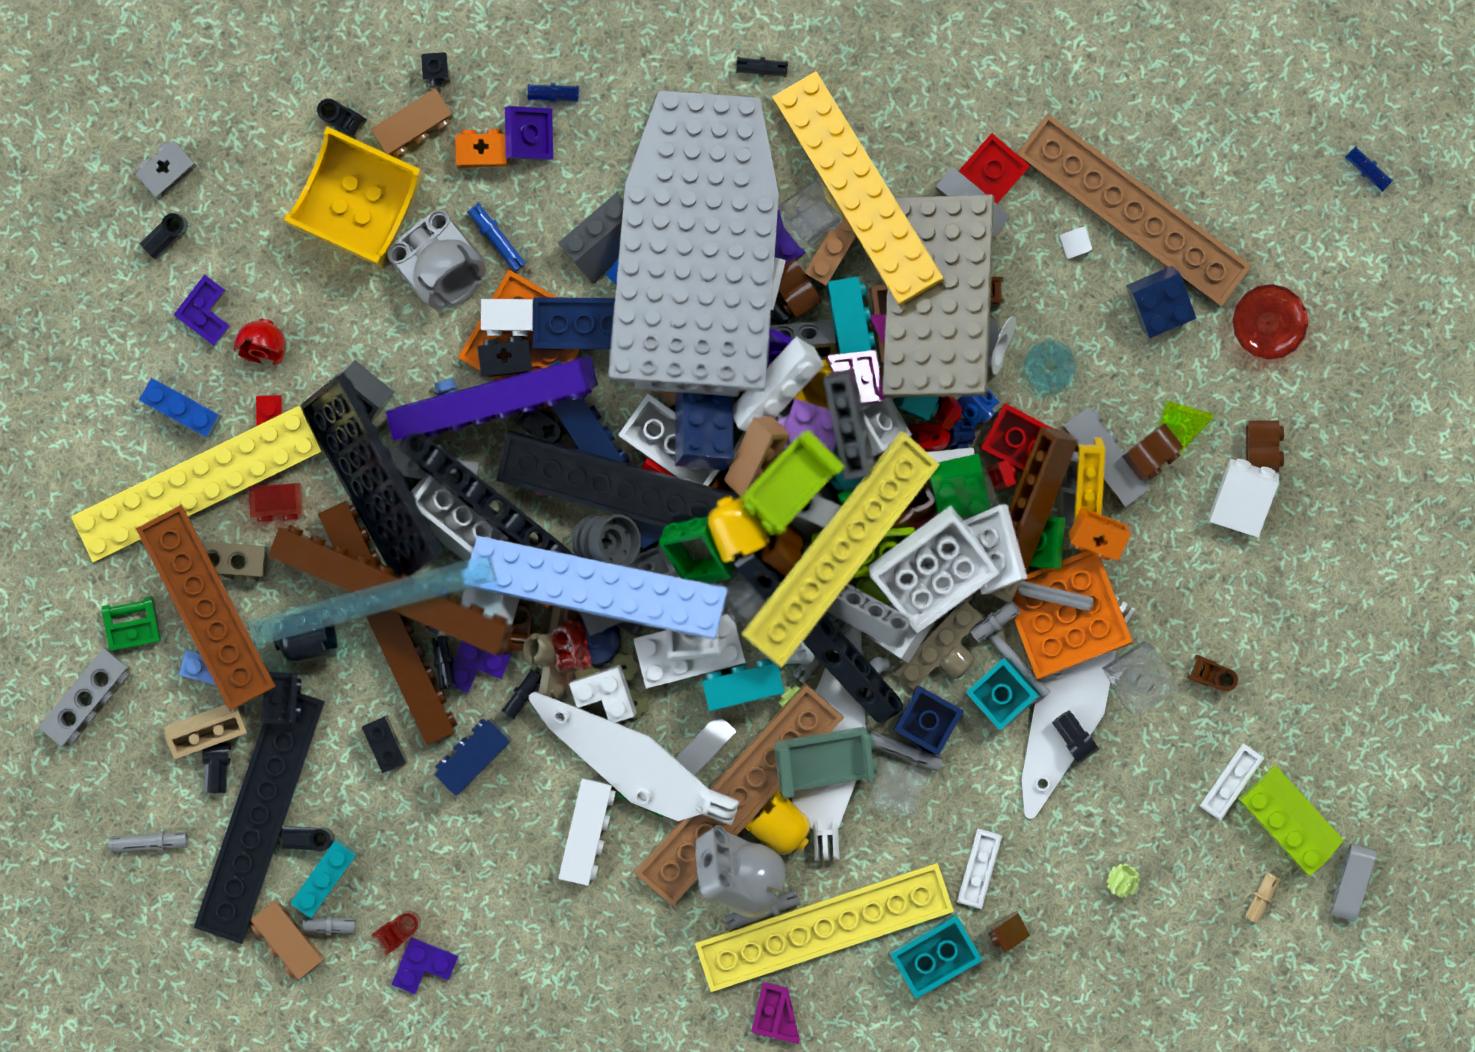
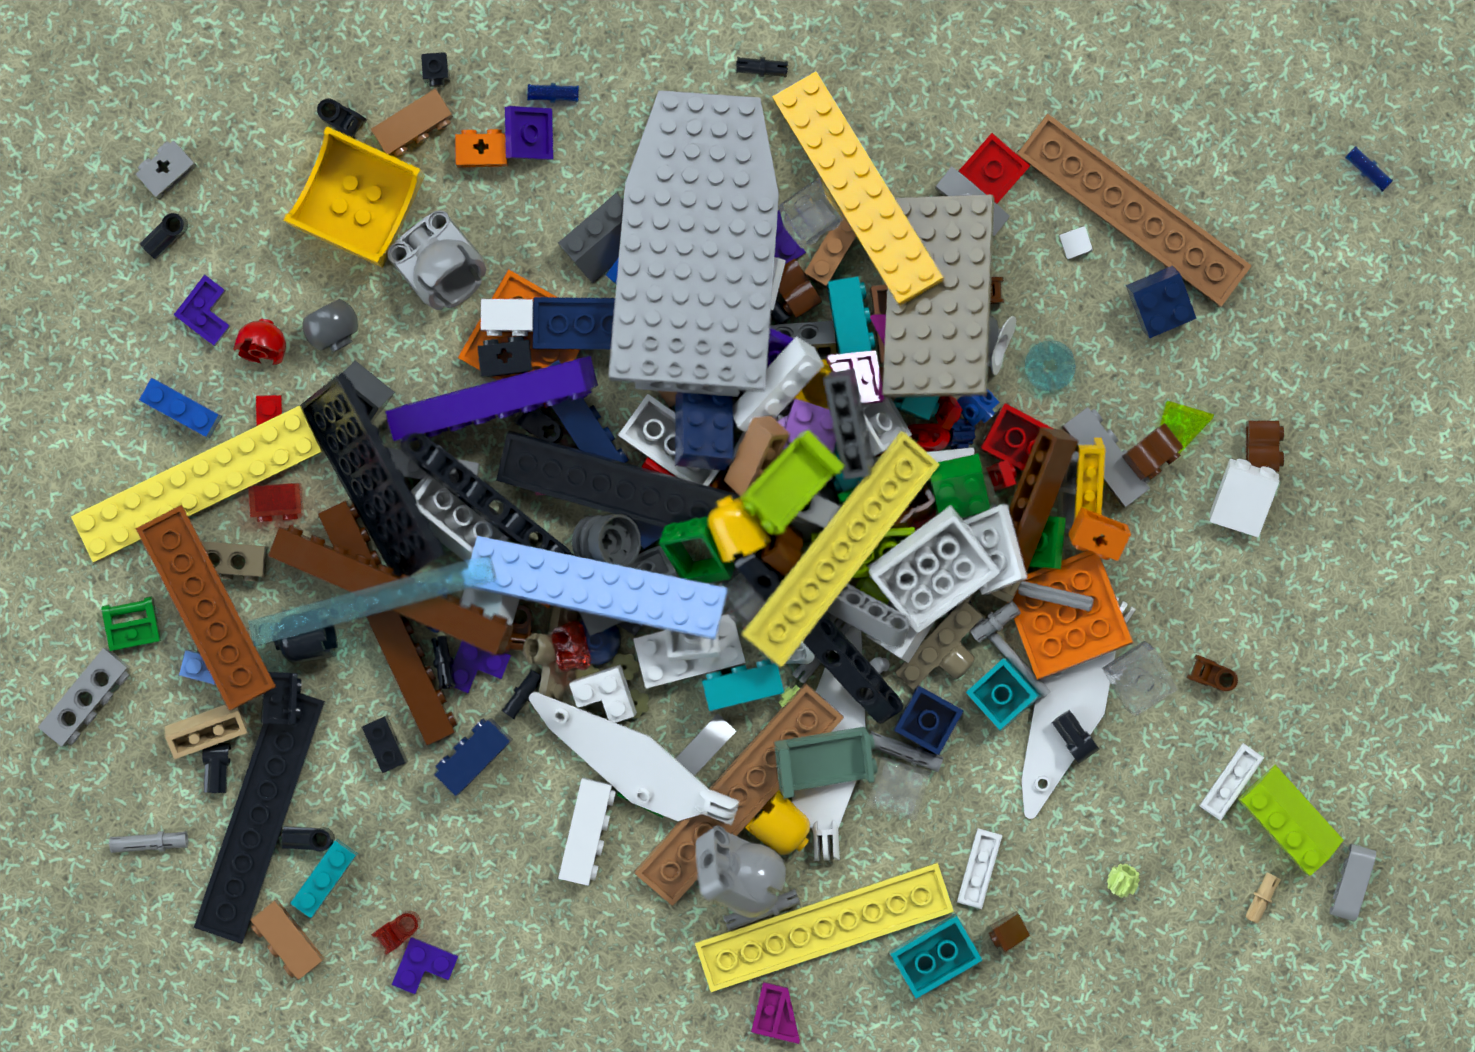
(329, 925): light grey pin -> none
(331, 326): none -> dark grey wheel
(445, 386): medium blue plate -> none
(496, 237): blue pin -> none
(1270, 321): clear red hat -> none

